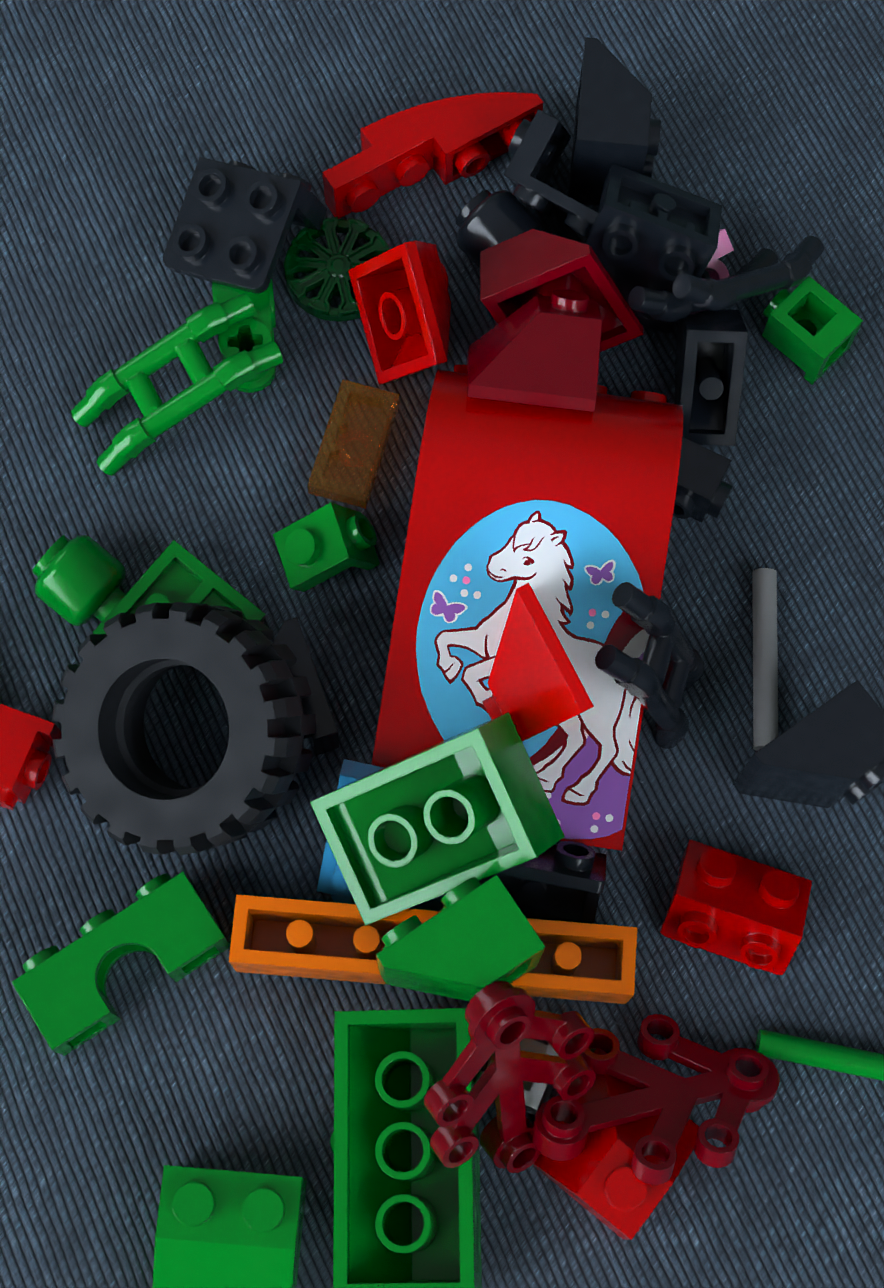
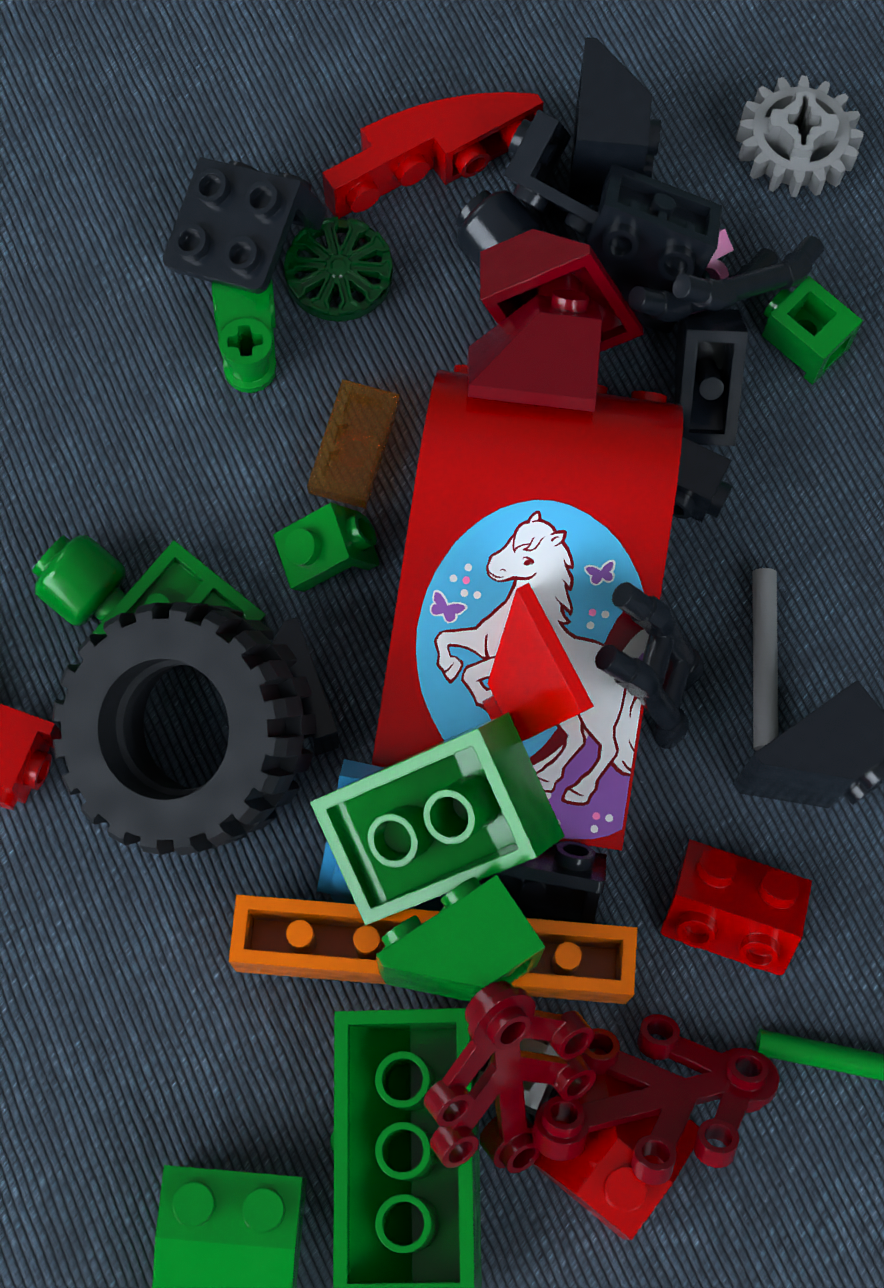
(68, 985): green arch -> none
(206, 385): green piece -> none
(404, 309): red slope -> none
(799, 136): none -> light grey gear

